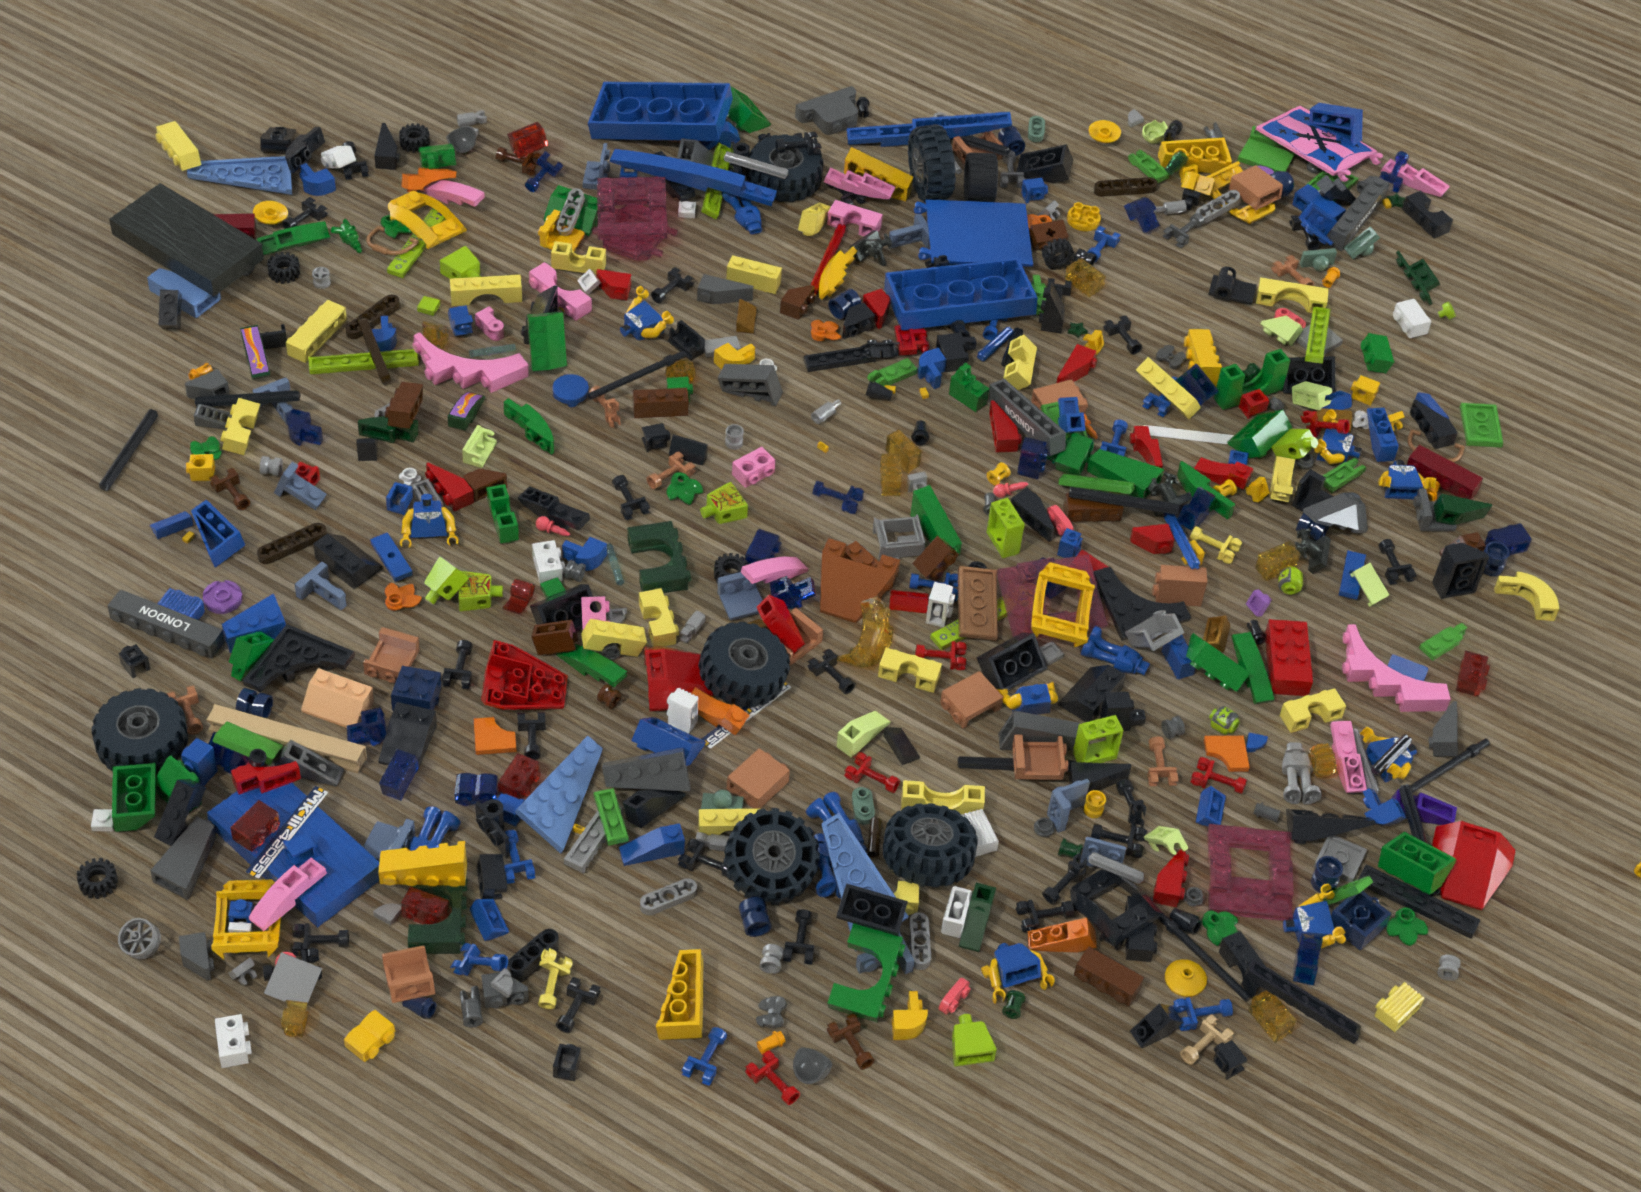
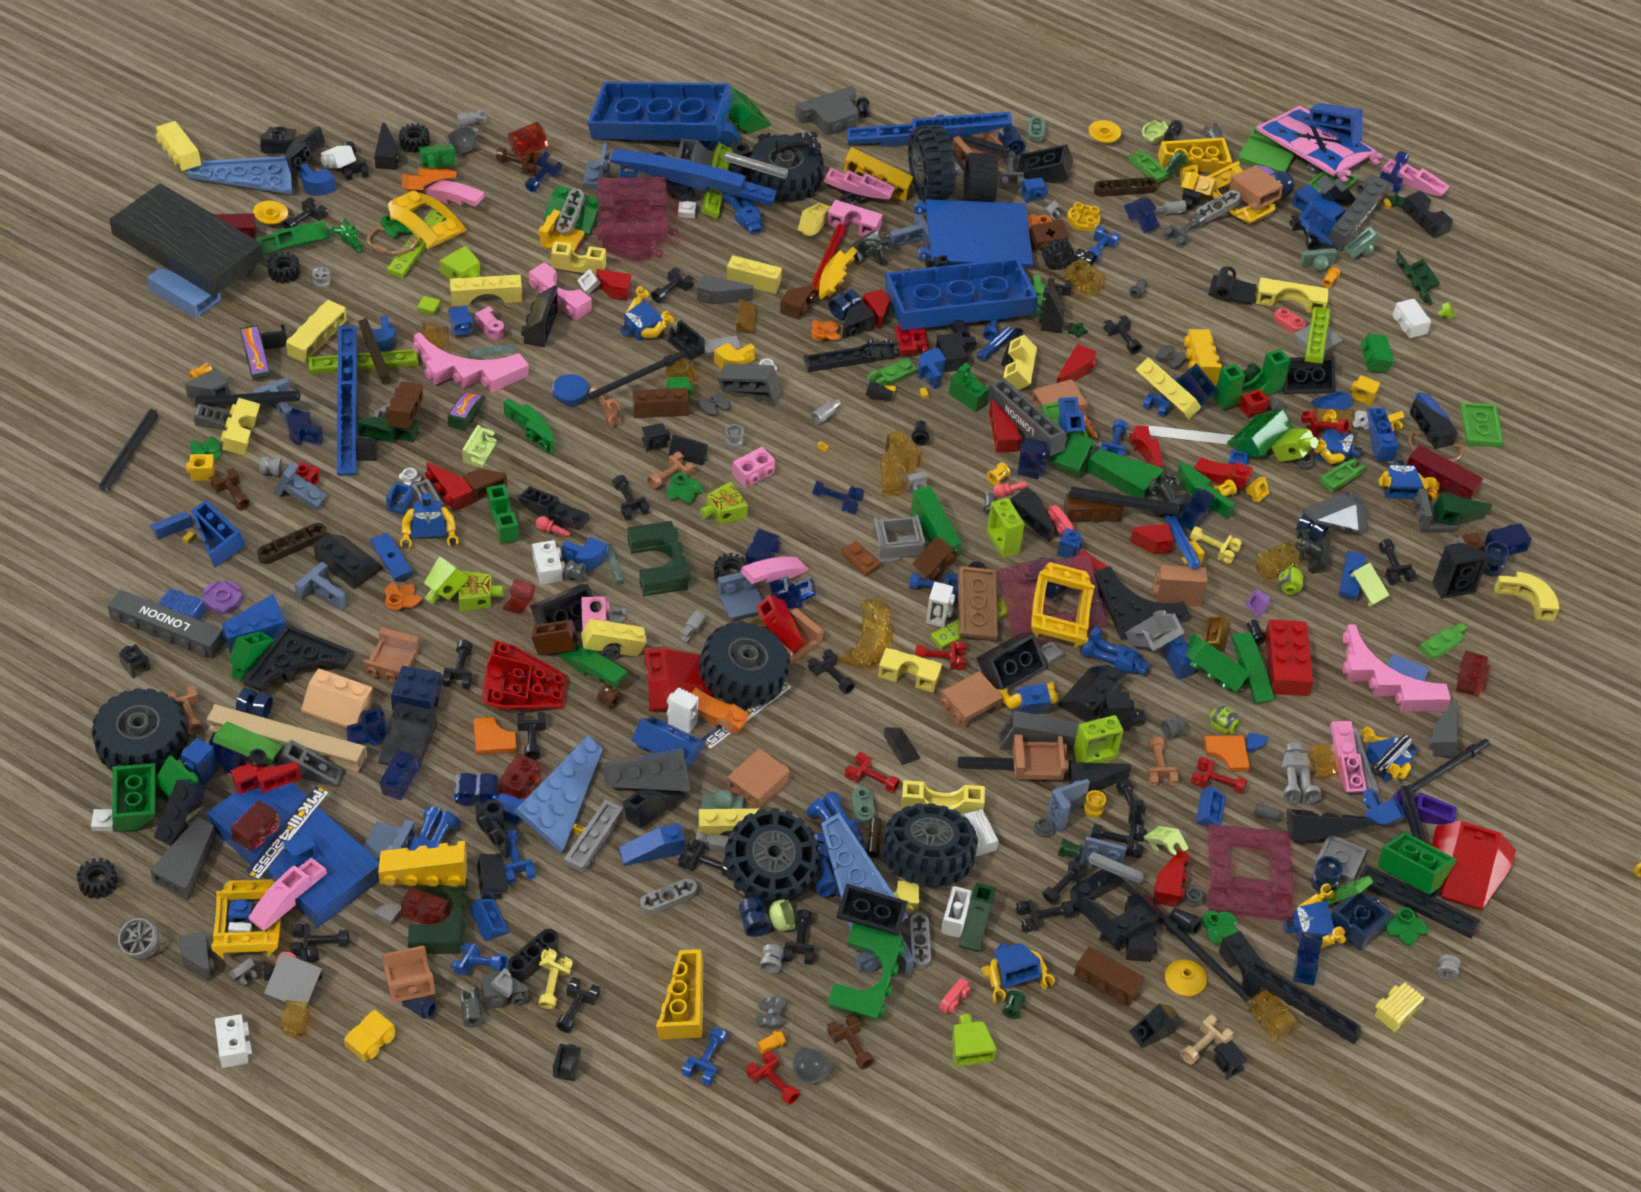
(170, 309): black brick -> none
(347, 400): none -> blue slope
(388, 305): dark brown beam -> none
(546, 341): green slope -> none
(552, 587): green tile -> none
(611, 816): bright green tile -> none
(655, 605): light yellow arch -> none
(708, 405): none -> dark grey piece
(782, 915): none -> yellowish green hair
(850, 582): dark orange wedge -> none
(860, 732): yellowish green slope -> none
(908, 601): red slope -> none
(911, 1022): yellow brick -> none
(1063, 937): orange slope -> none
(1095, 341): yellow tile -> none
(1097, 483): bright green tile -> none
(1134, 118): light grey tile -> none
(1137, 290): none -> dark grey pin
(1190, 1022): blue bar -> none
(1281, 479): light yellow arch -> none
(1283, 328): yellowish green slope -> none
(1290, 267): nougat bar -> none
(1310, 395): yellowish green hinge -> none
(1310, 490): black panel -> none
(1326, 704): light yellow arch -> none

